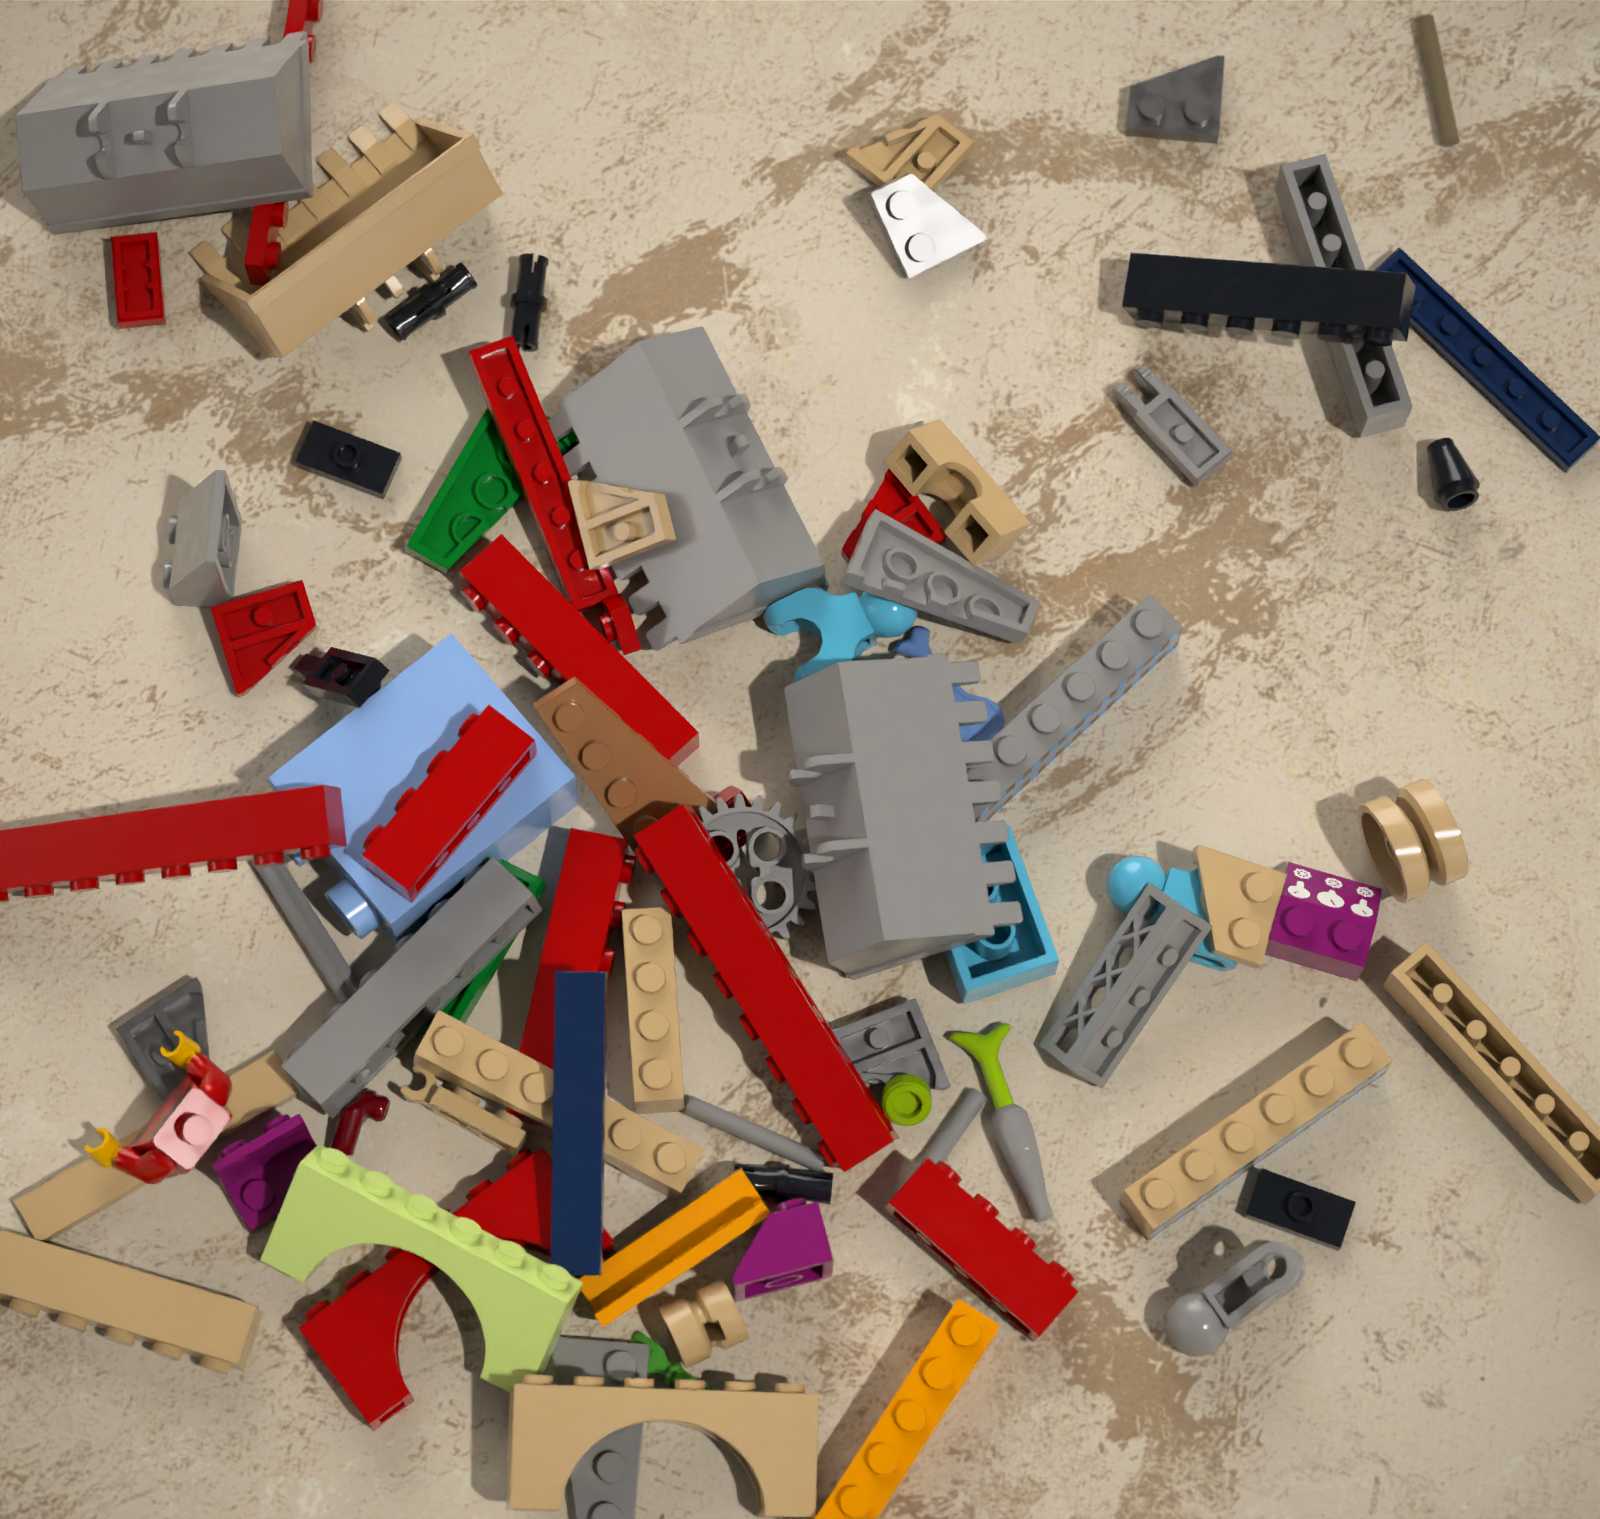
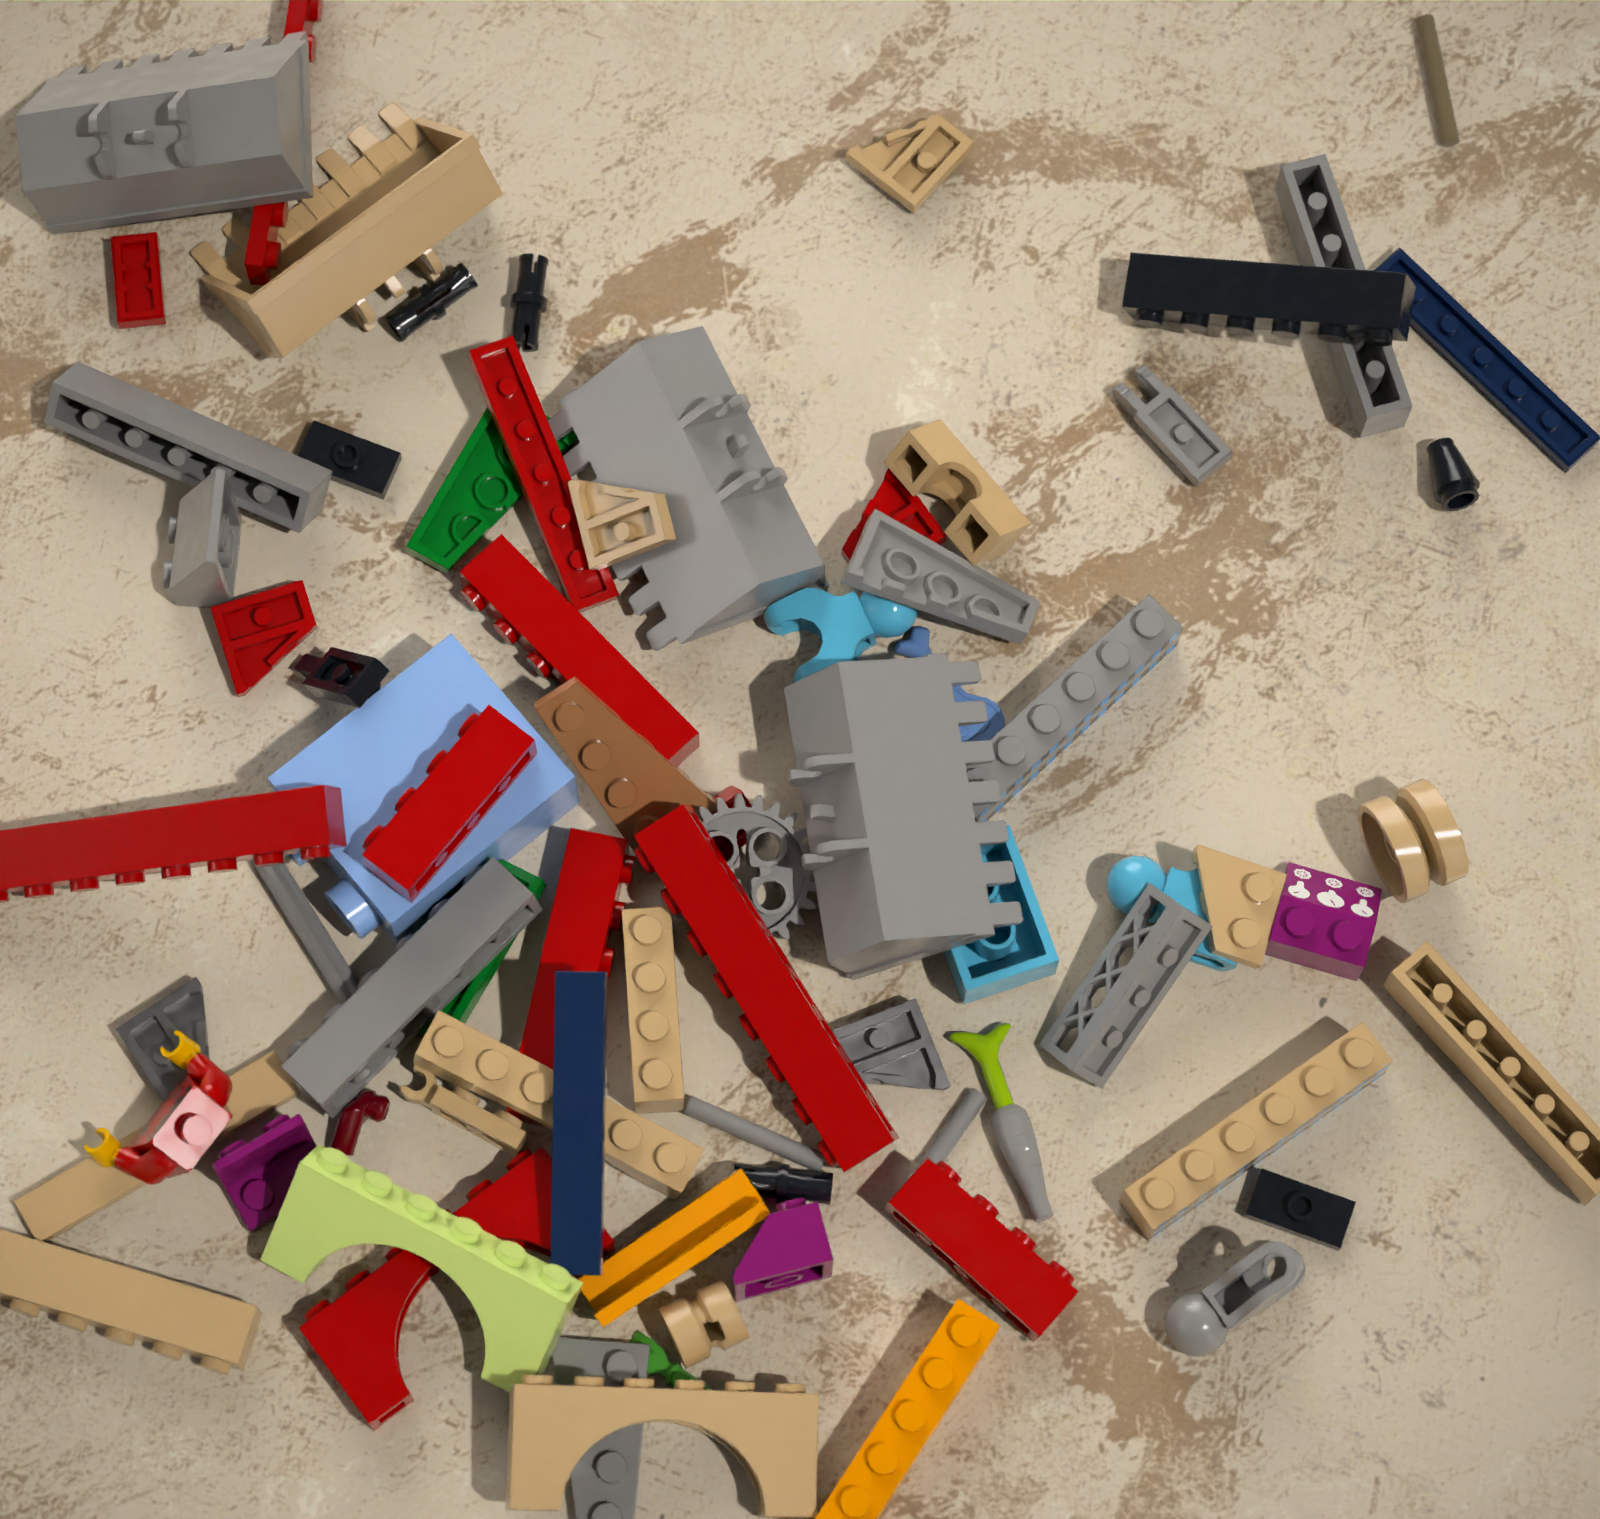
(186, 445): none -> light grey brick
(619, 625): red plate -> none
(907, 1100): lime tile -> none
(920, 224): wing -> none
(1179, 104): flat silver wing -> none

